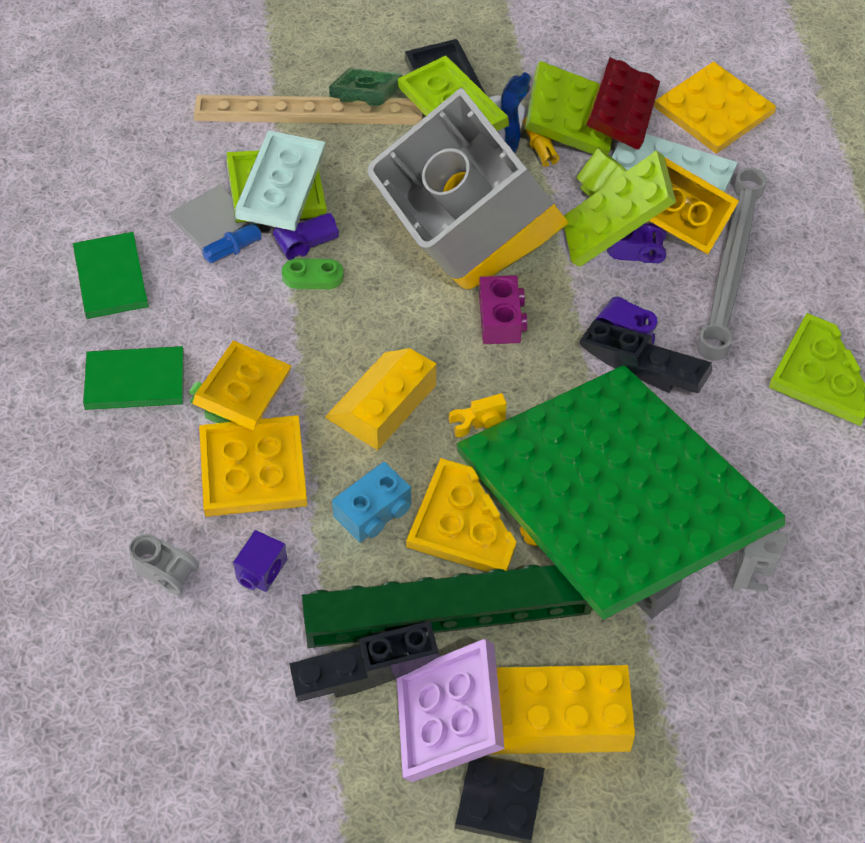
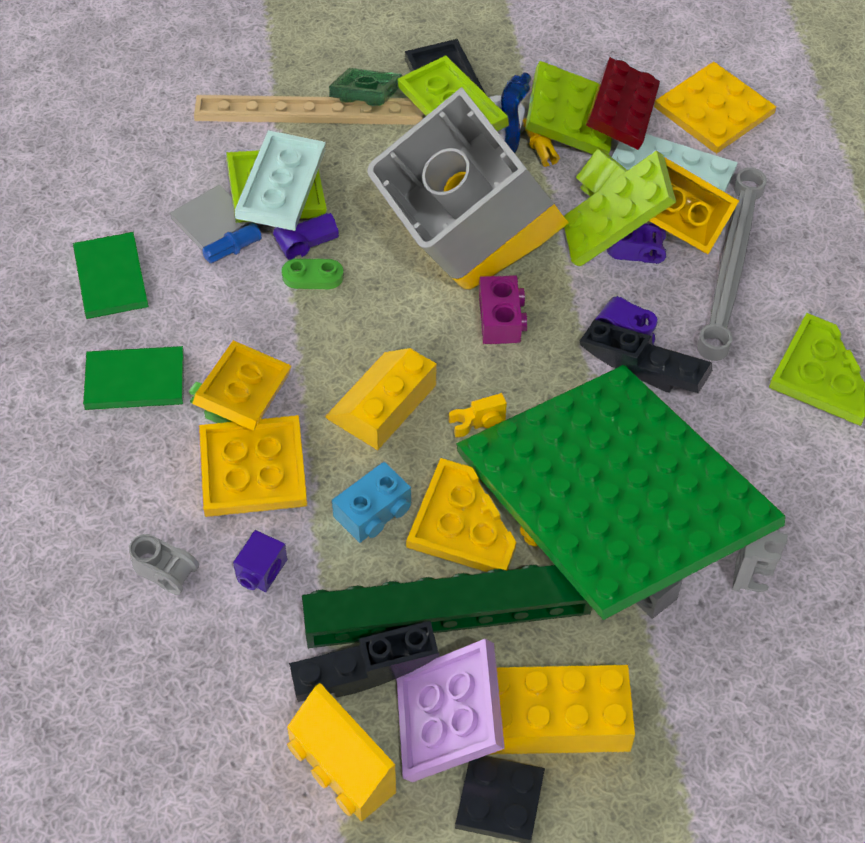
(341, 754): none -> yellow slope

